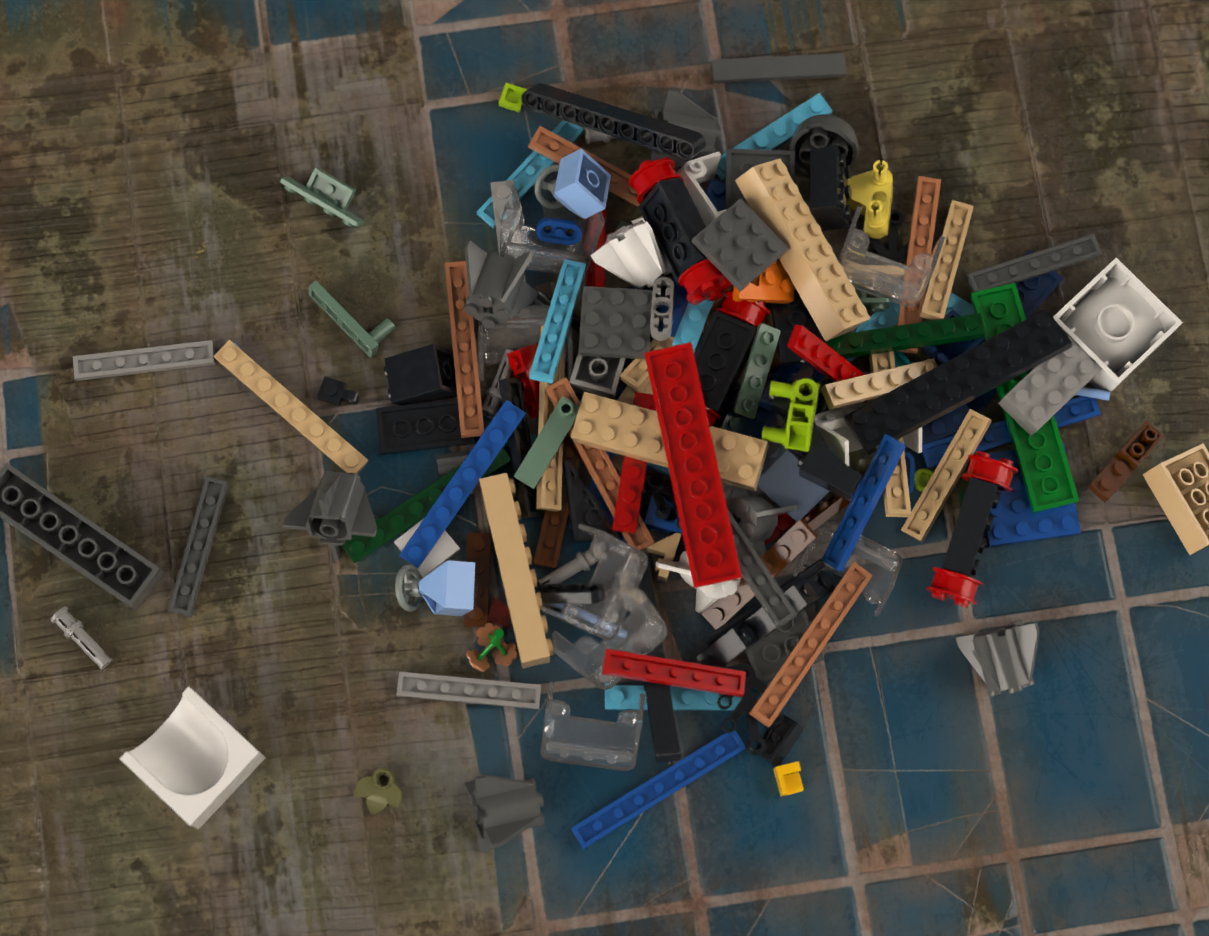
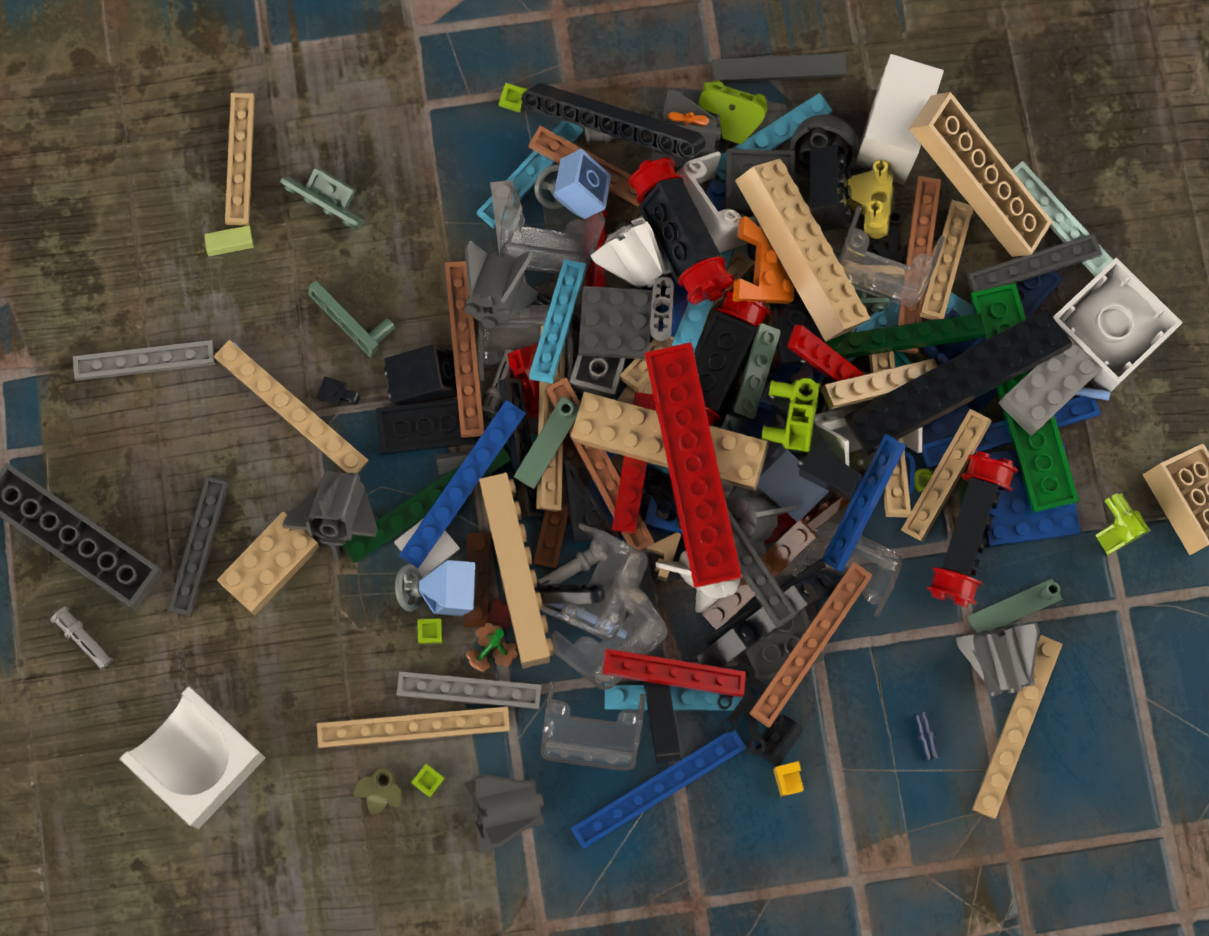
(228, 241): none -> yellowish green slope
(239, 159): none -> tan plate
(268, 564): none -> tan brick
(413, 727): none -> tan plate
(428, 780): none -> lime plate
(429, 631): none -> lime plate
(557, 232): blue plate -> none
(689, 118): none -> orange piece
(735, 122): none -> lime piece
(740, 244): dark grey plate -> none
(897, 103): none -> white piece
(926, 736): none -> dark blue pin
(980, 174): none -> tan brick
(1016, 607): none -> sand green piece
(1016, 731): none -> tan plate
(1063, 222): none -> light aqua plate
(1125, 461): reddish brown slope -> none
(1126, 528): none -> lime piece

